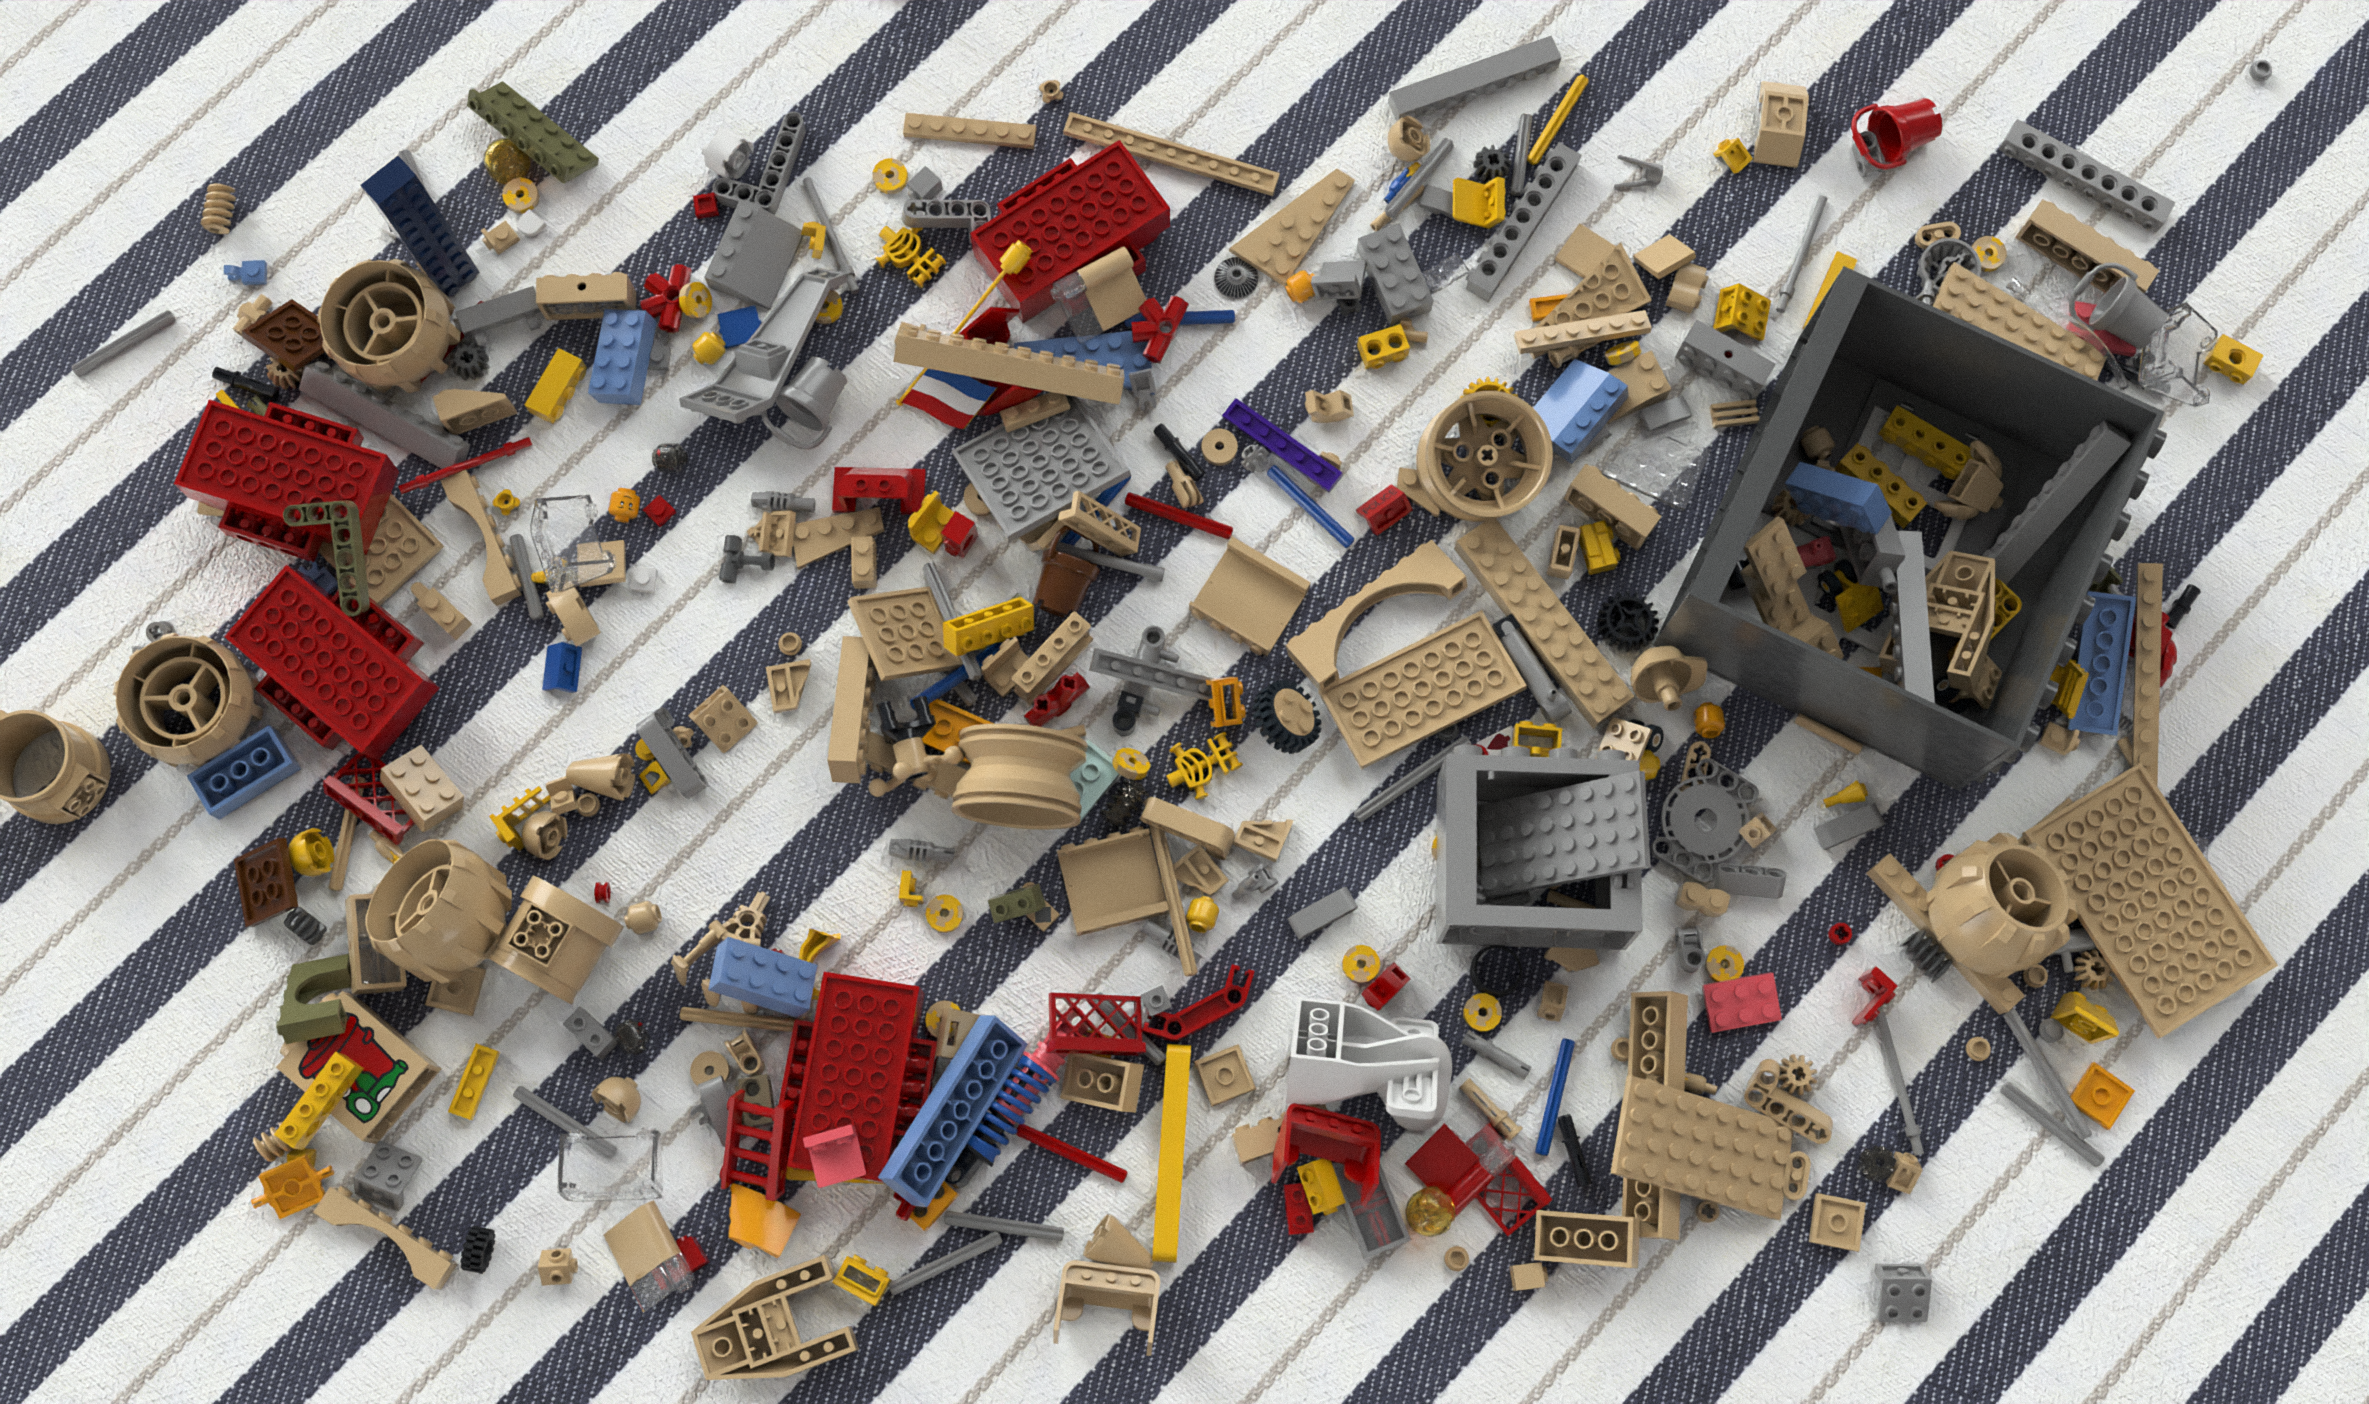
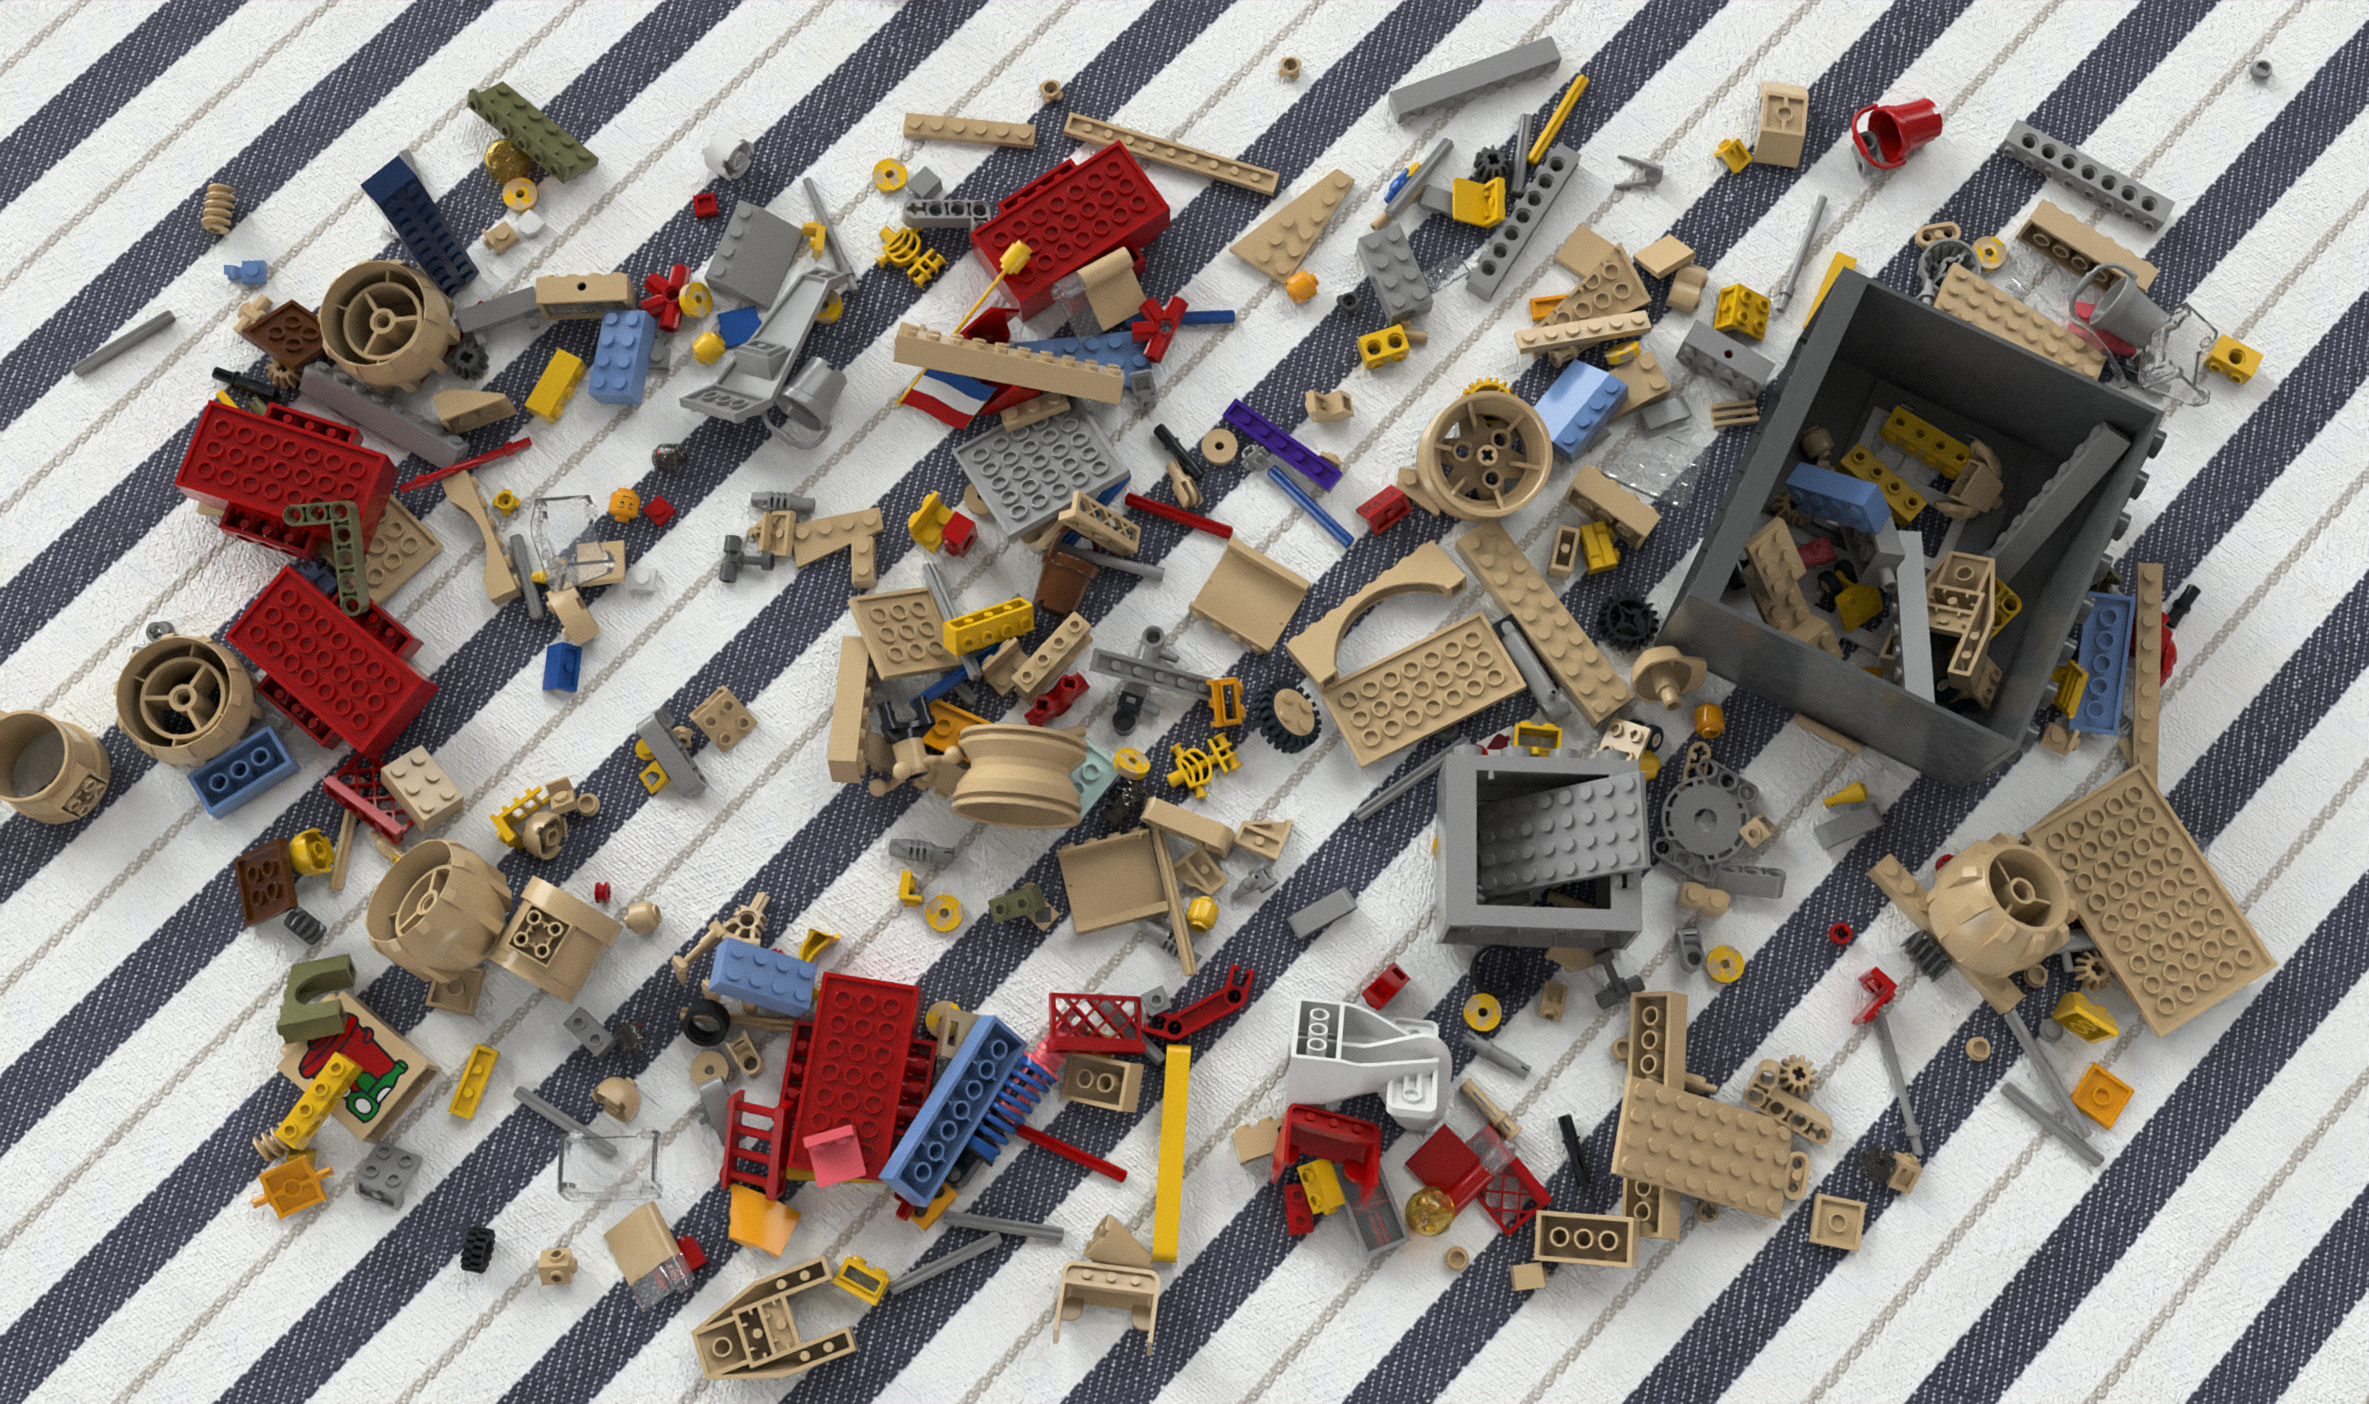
(368, 968): brick -> none
(426, 1263): tan arch -> none
(440, 610): tan hinge -> none
(604, 775): tan cone -> none
(702, 1037): none -> black tyre
(763, 1098): dark tan brick -> none
(771, 174): light grey beam -> none
(787, 684): tan wing -> none
(790, 643): tan plate -> none
(878, 483): red windscreen -> none
(1225, 1075): tan tile -> none
(1233, 286): dish -> none
(1290, 62): none -> tan plate
(1339, 280): light grey bracket -> none
(1357, 974): yellow piece -> none
(1407, 140): tan cylinder -> none
(1555, 1097): blue axle -> none
(1617, 986): none -> dark grey bar
(1741, 1002): coral plate -> none
(1903, 1292): light grey bracket -> none

